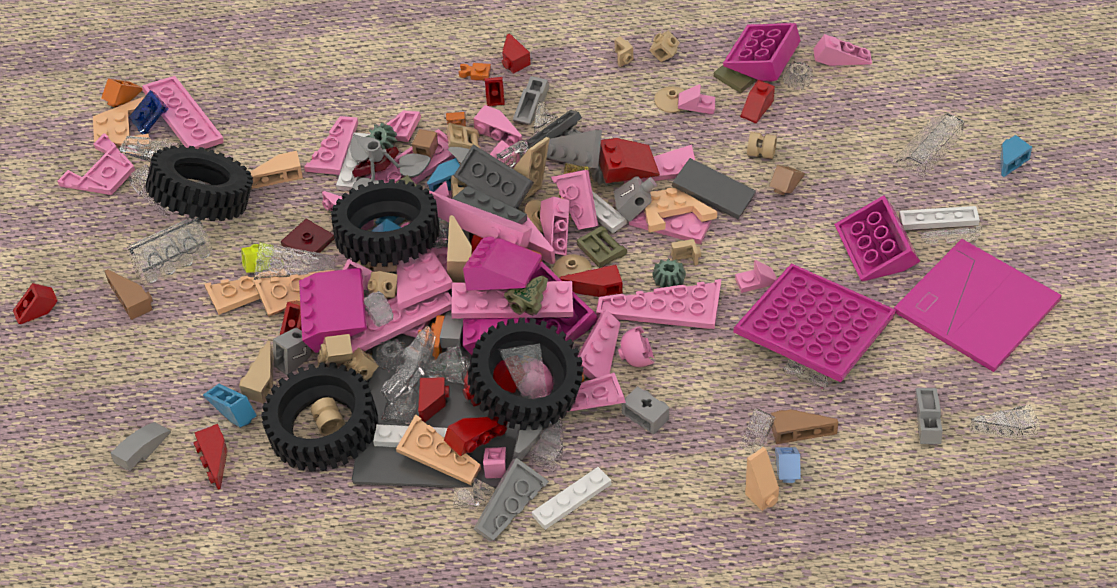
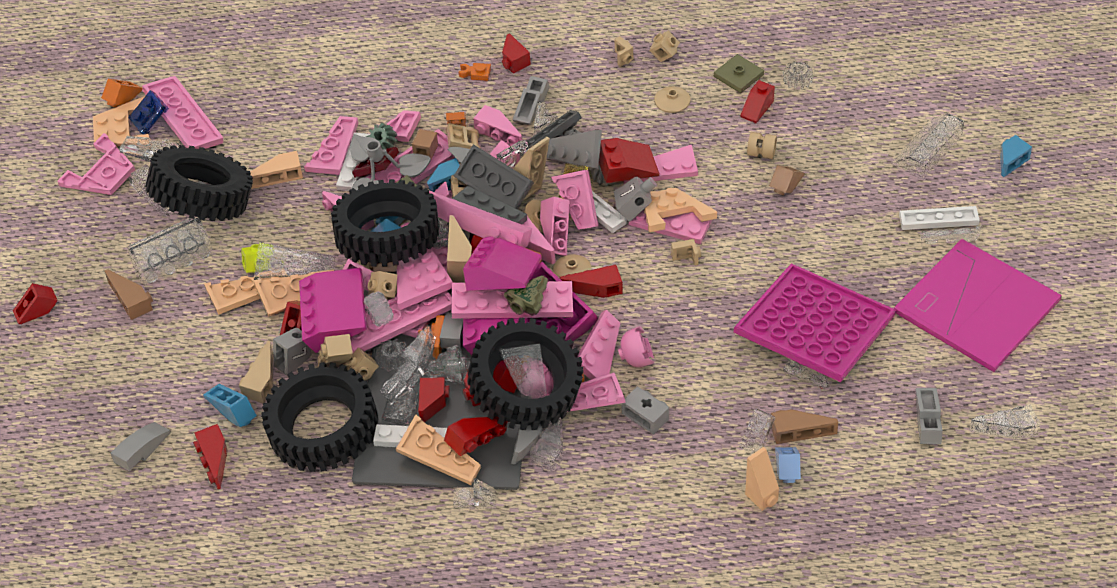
(308, 237): dark red plate -> none
(327, 416): tan wheel -> none
(494, 91): red slope -> none
(494, 462): bright pink slope -> none
(511, 495): light grey wing -> none
(571, 498): white plate -> none
(597, 250): olive plate -> none
(668, 273): sand green gear -> none
(668, 305): bright pink wing -> none
(694, 101): bright pink slope -> none
(714, 188): dark grey tile -> none
(760, 277): bright pink slope -> none
(763, 50): dark pink slope -> none
(838, 52): bright pink slope -> none
(876, 241): dark pink slope -> none

